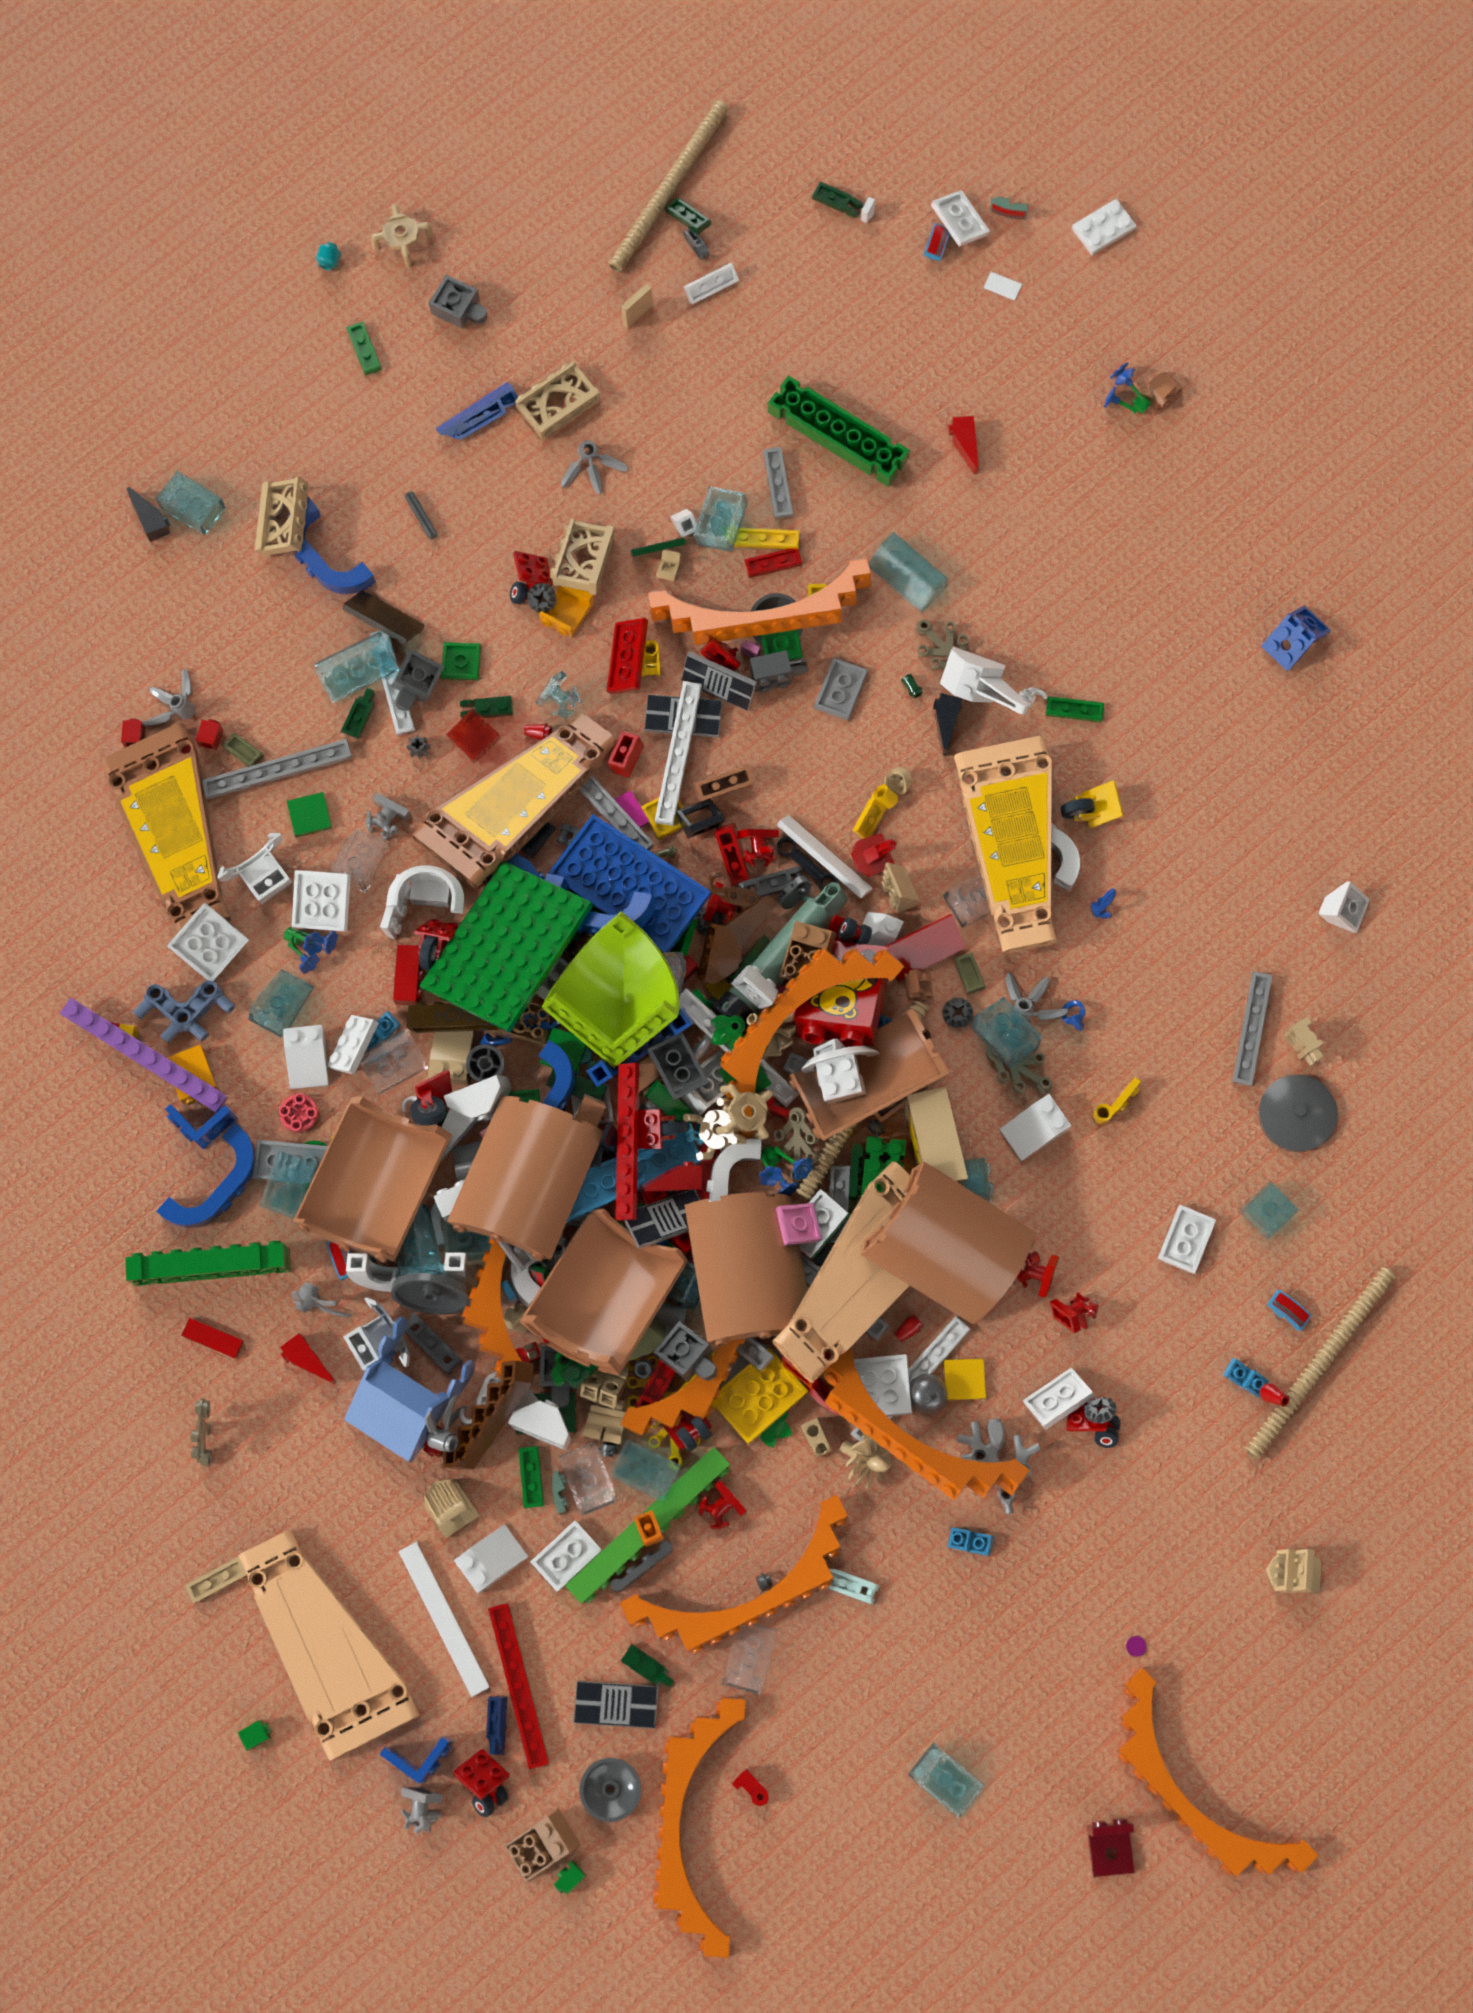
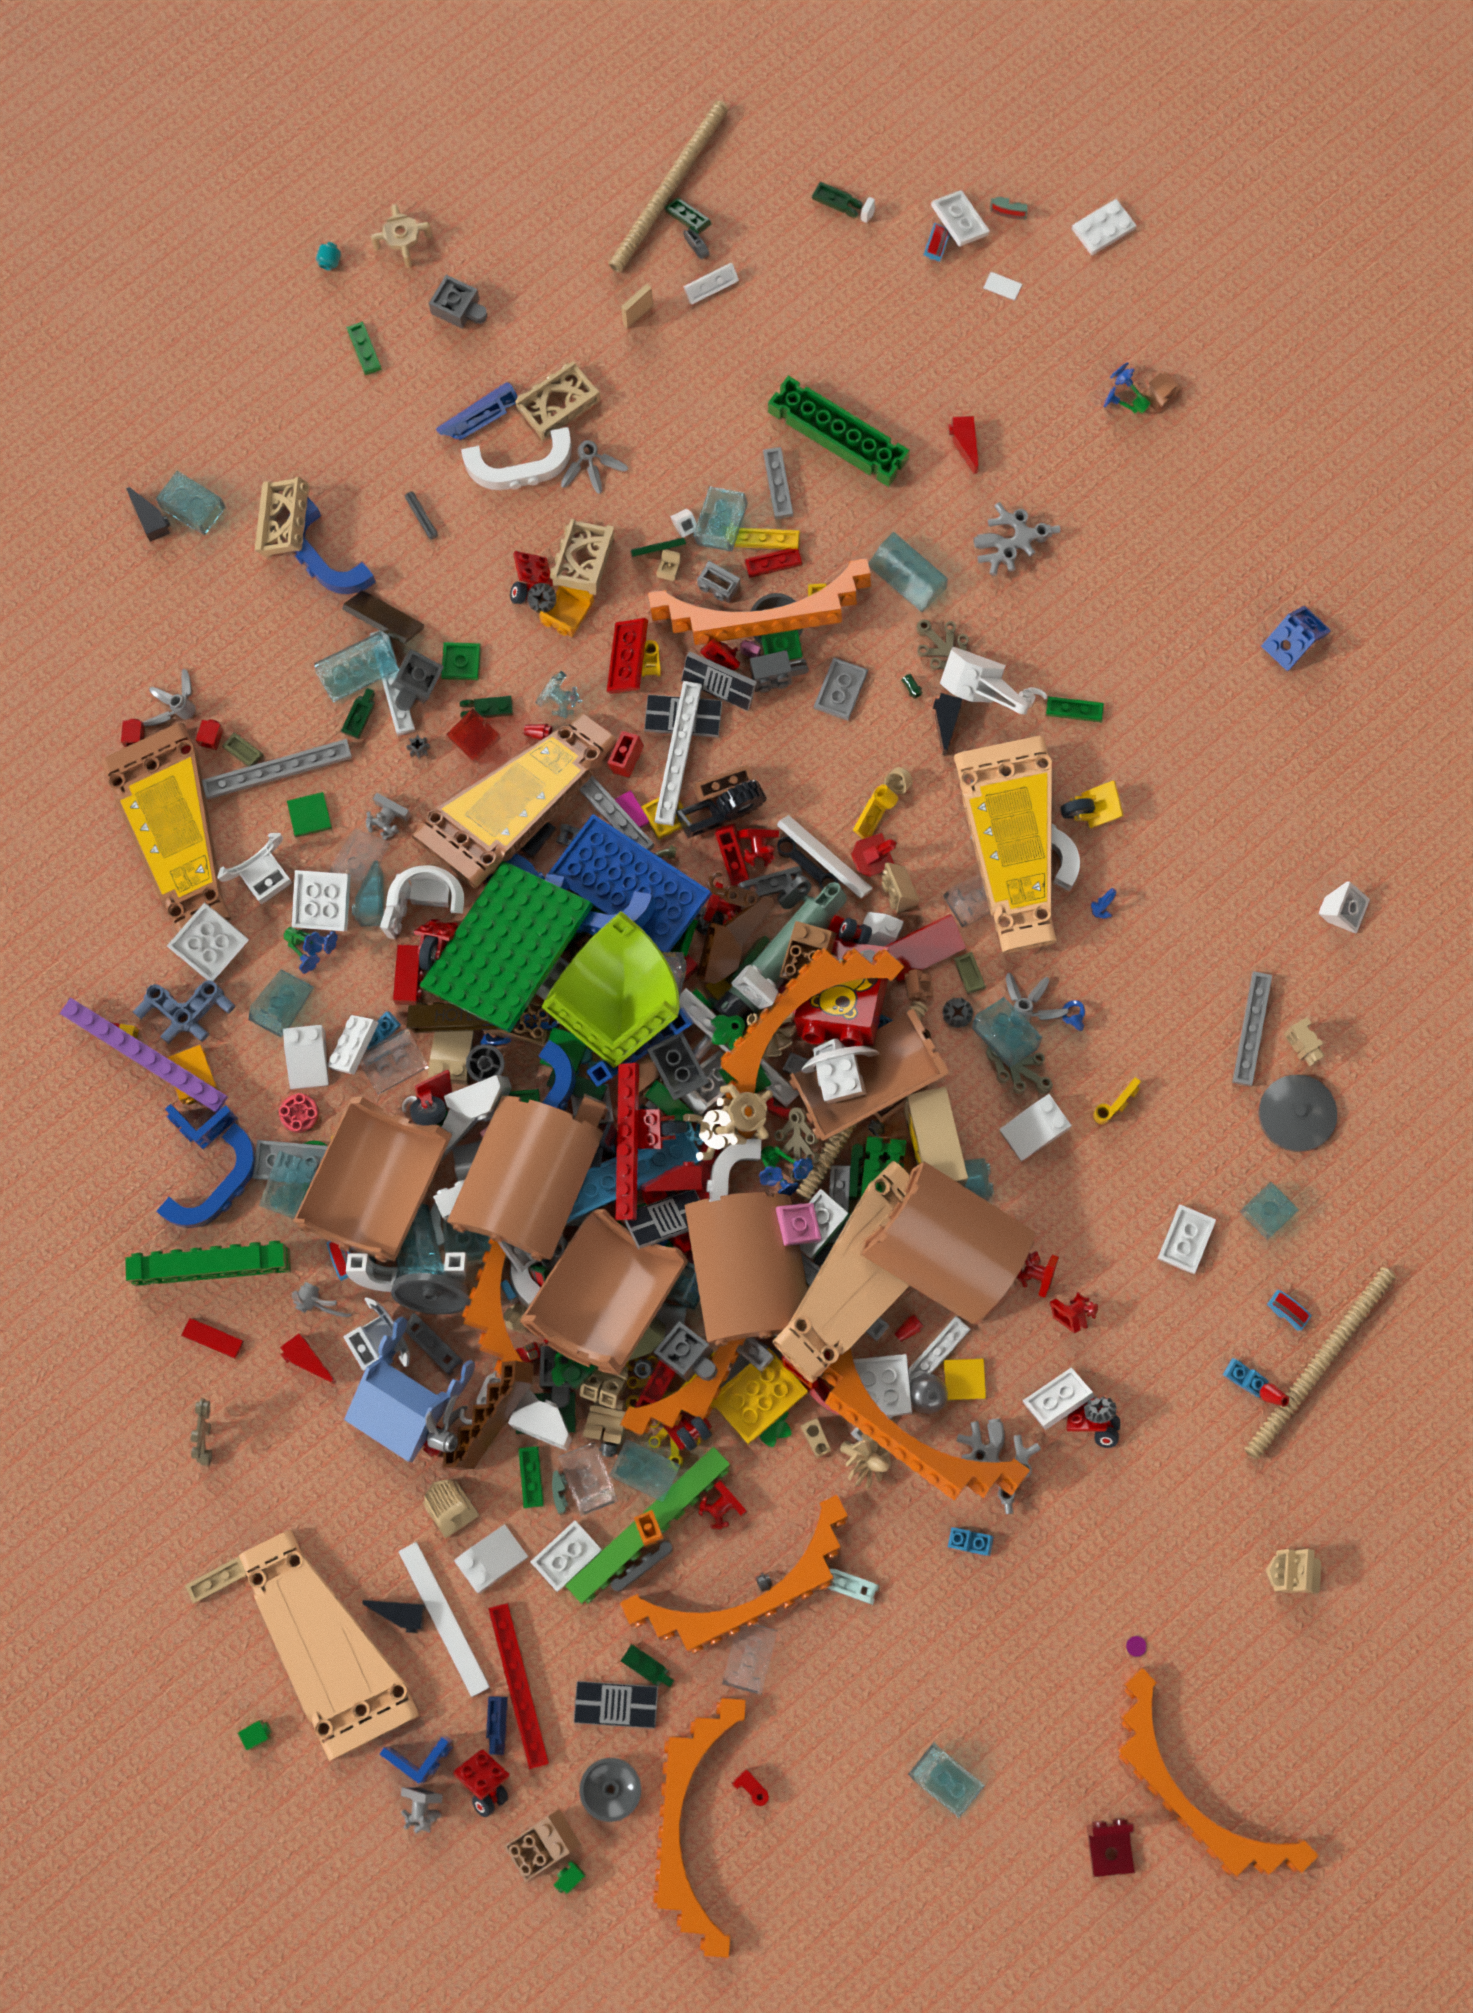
(369, 899): none -> clear light blue slope
(401, 1614): none -> black slope
(523, 474): none -> white arch
(709, 586): none -> light grey window
(741, 800): none -> black bush
(1007, 547): none -> light grey plant

